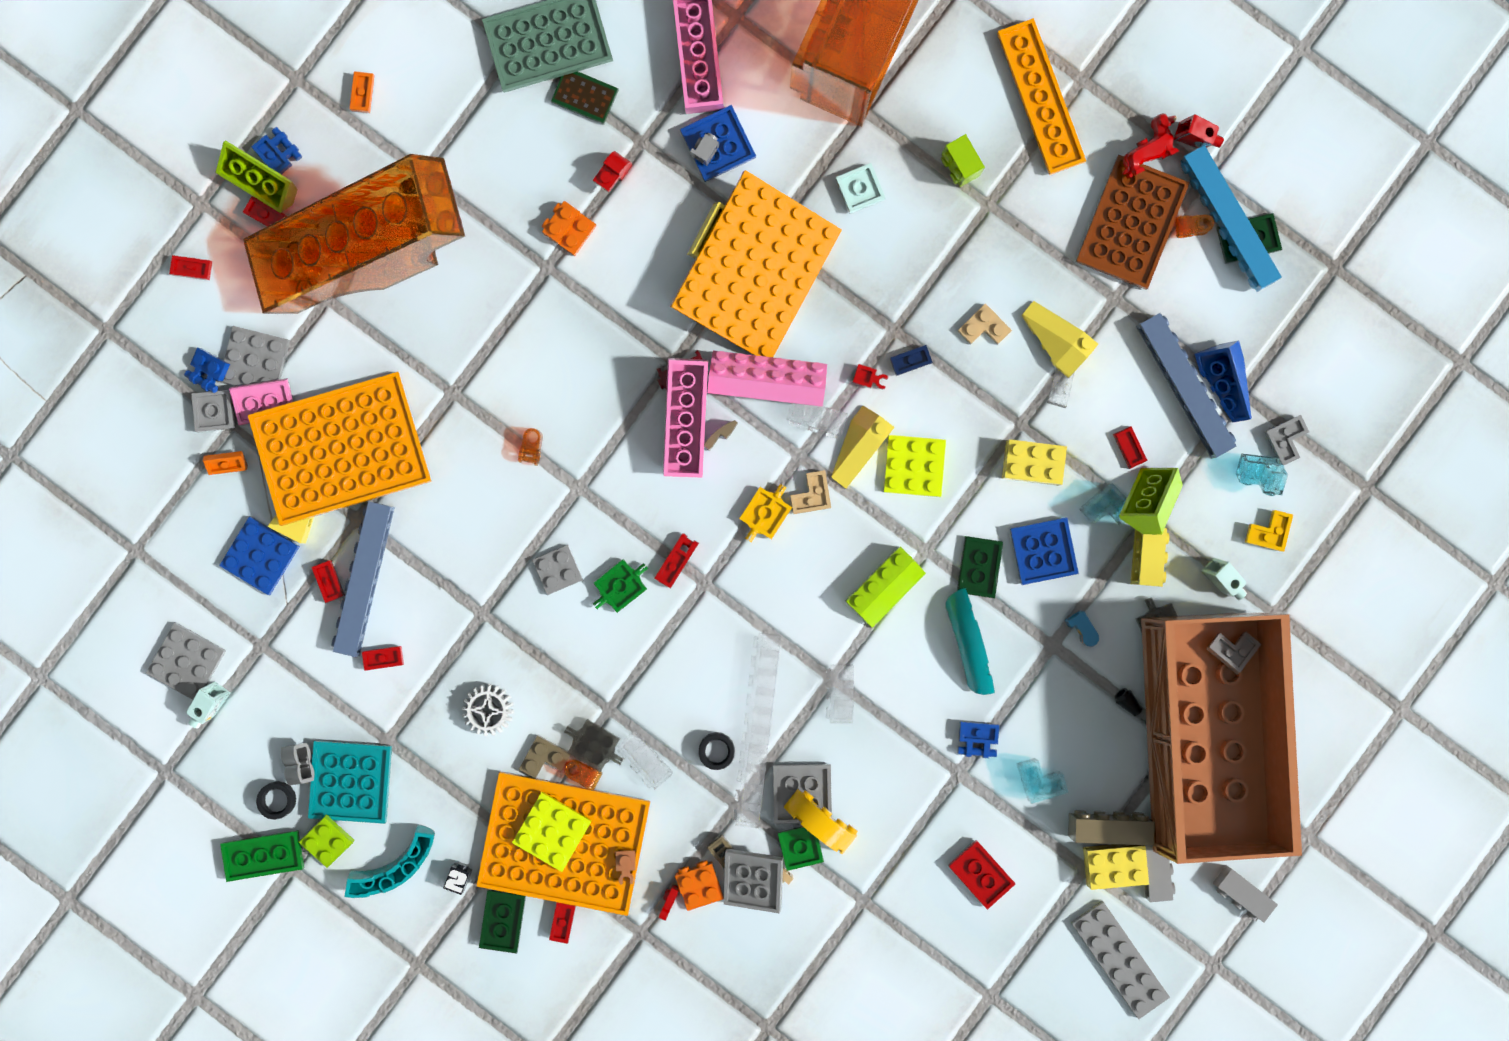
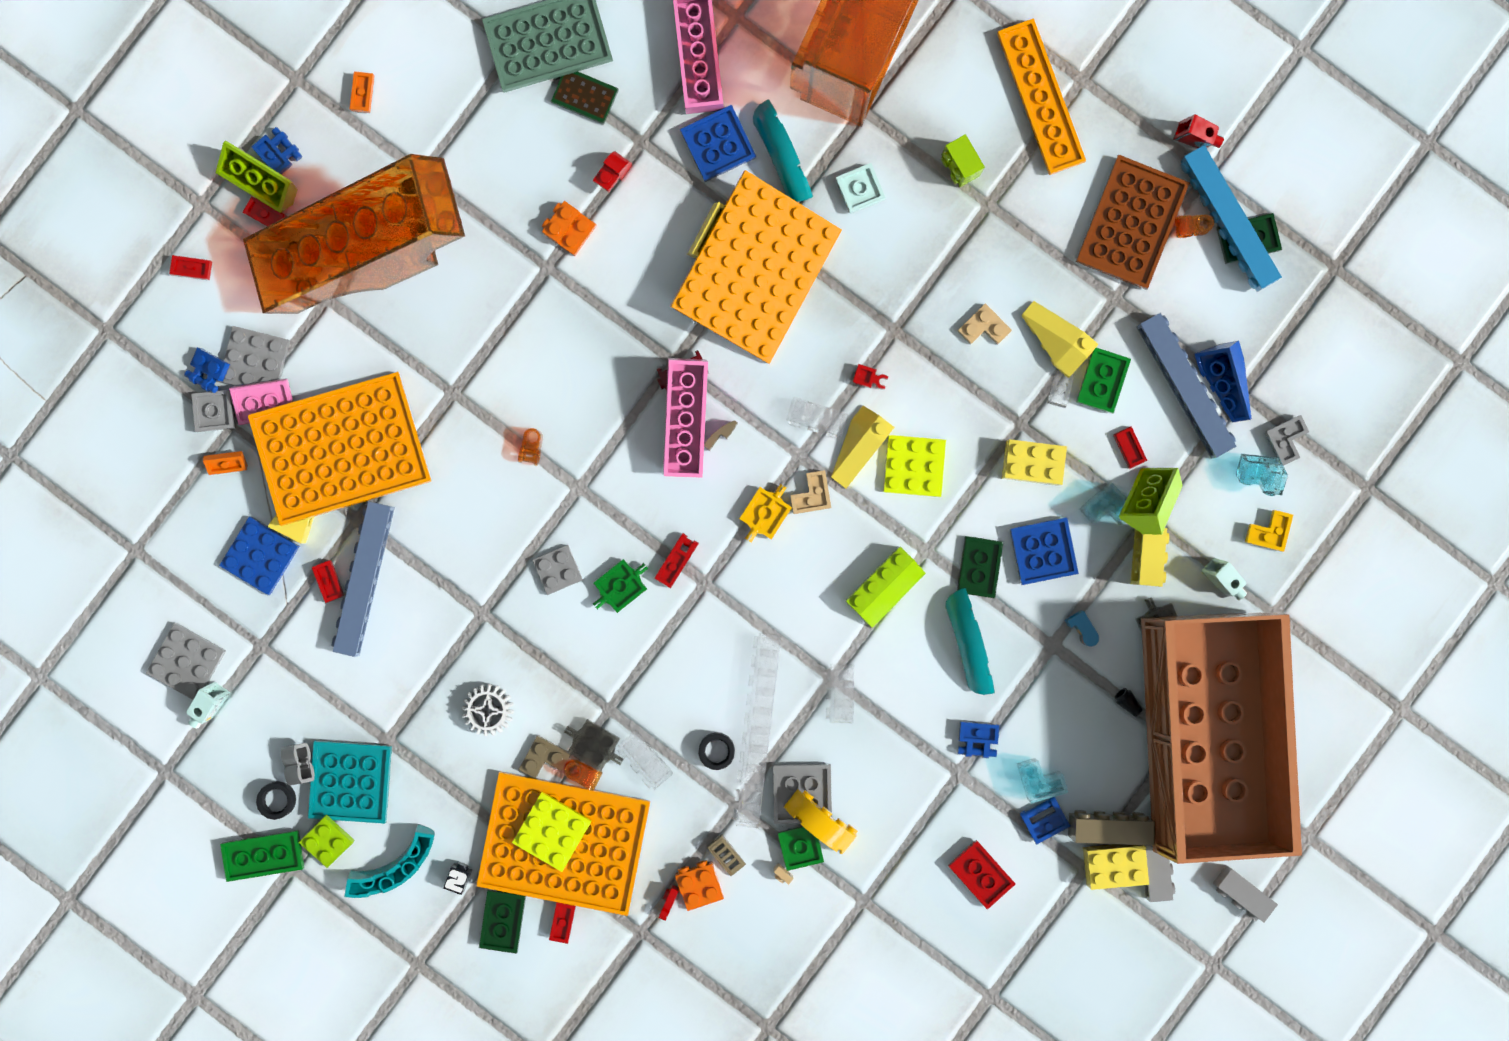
(382, 658): red plate -> none
(625, 862): nougat plate -> none
(705, 148): light grey brick -> none
(753, 880): light grey plate -> none
(767, 378): bright pink brick -> none
(781, 152): none -> teal brick
(911, 360): dark blue plate -> none
(1048, 825): none -> blue plate
(1103, 380): none -> green plate
(1120, 960): light grey plate -> none
(1159, 146): red animal -> none
(1234, 655): light grey plate -> none

